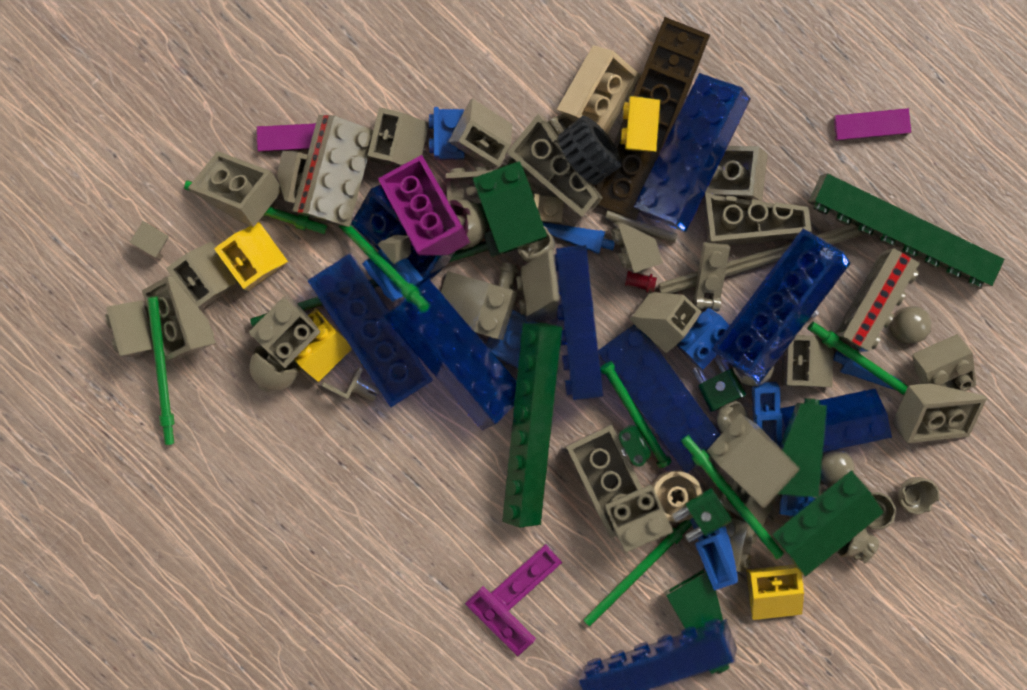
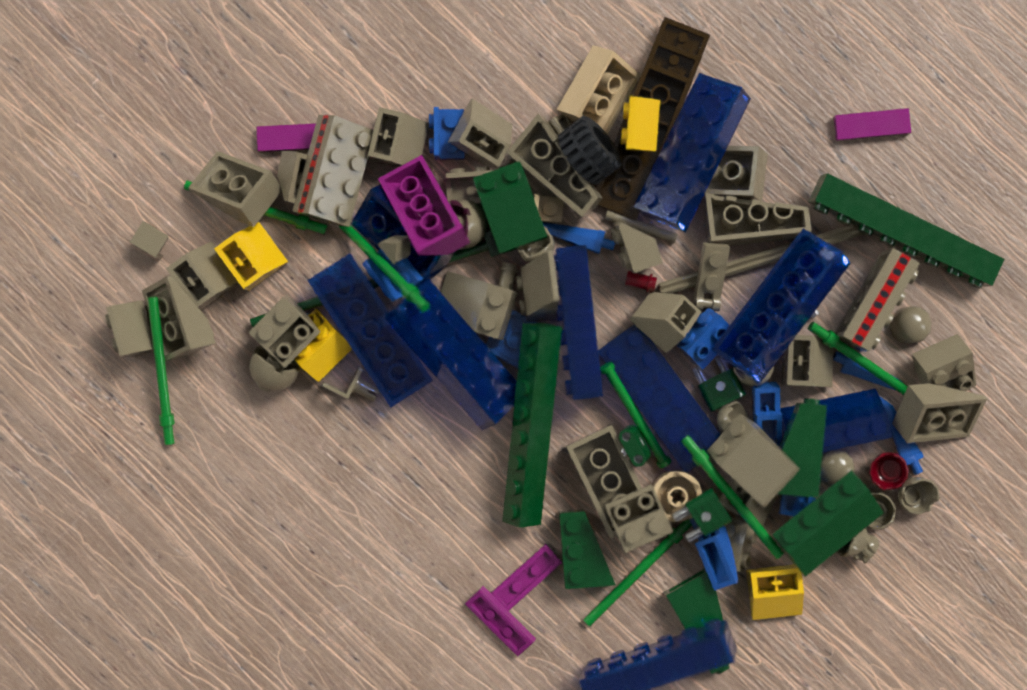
(581, 554): none -> dark green wedge
(888, 471): none -> dark red hair
(908, 451): none -> blue bar

